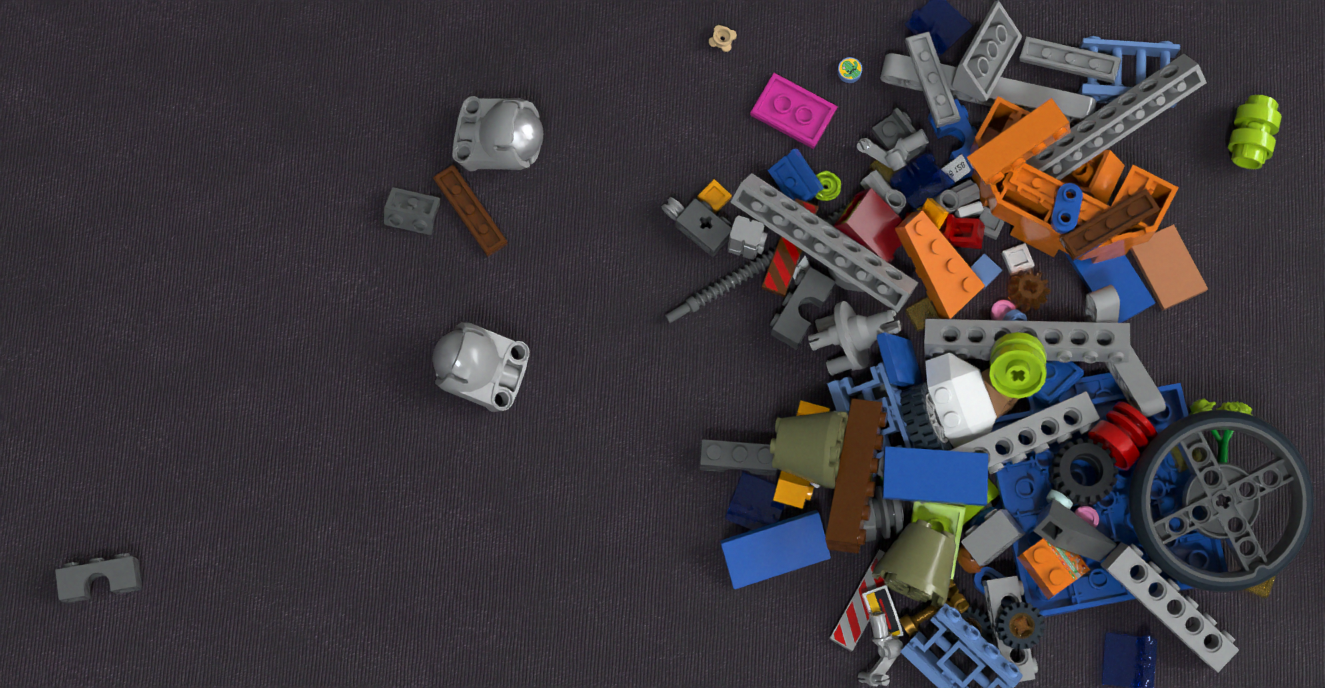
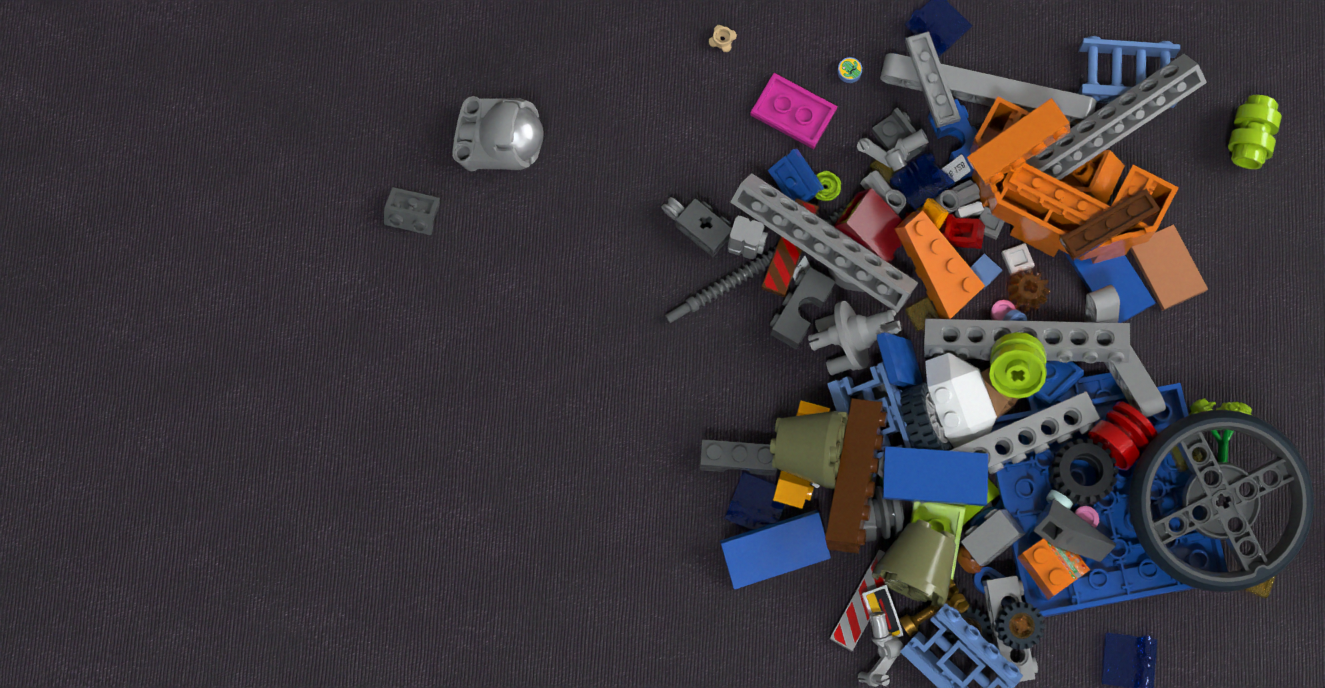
(76, 579): dark grey arch -> none
(470, 210): reddish brown tile -> none
(480, 365): light grey piece -> none
(714, 196): light orange tile -> none
(987, 54): light grey slope -> none
(1066, 207): blue plate -> none
(1070, 59): light grey tile -> none
(1214, 654): light grey brick -> none

